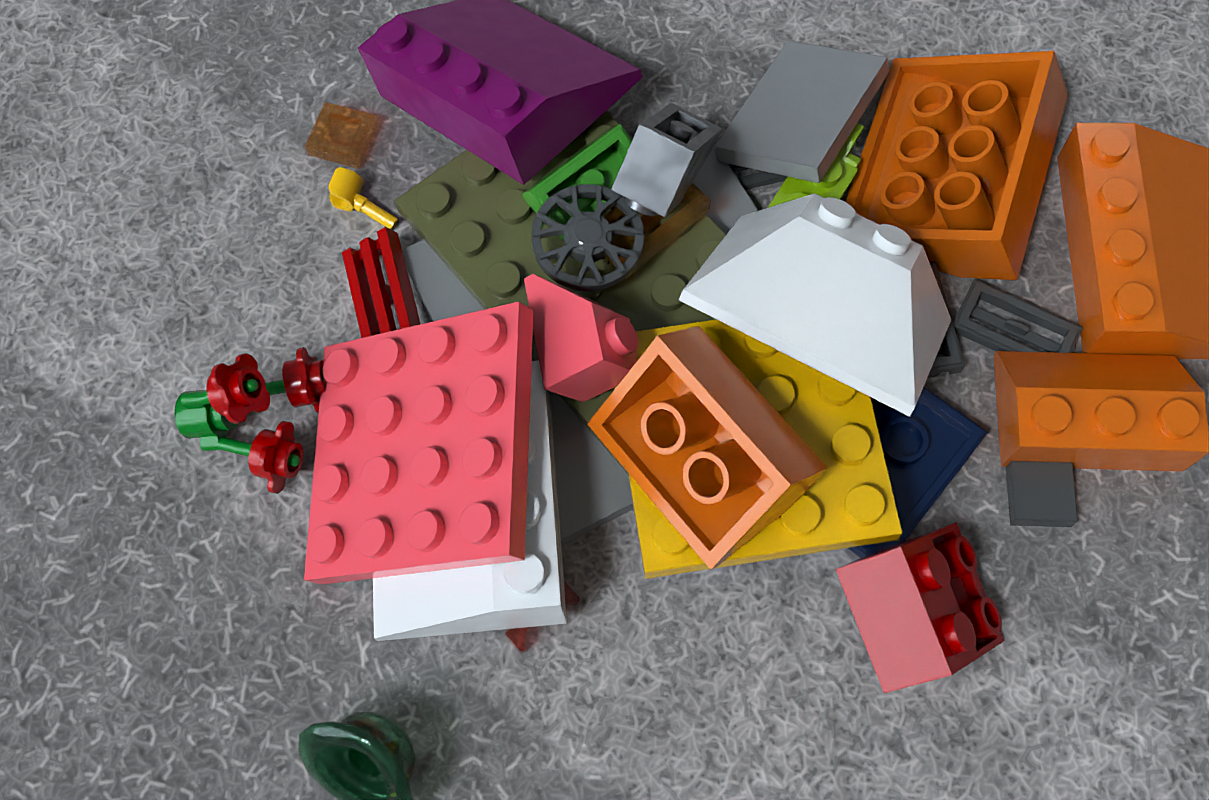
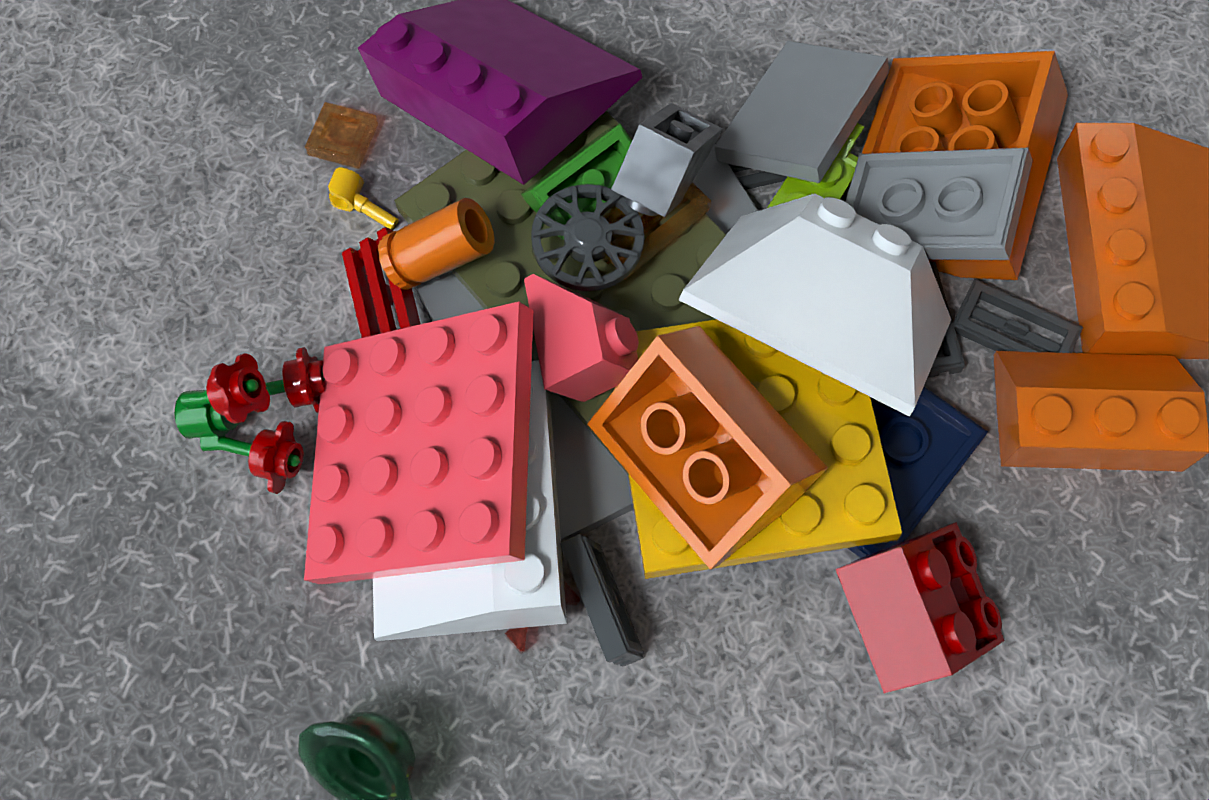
(436, 244): none -> orange piece
(602, 600): none -> dark grey tile
(946, 200): none -> light grey tile
(1041, 494): dark grey tile -> none

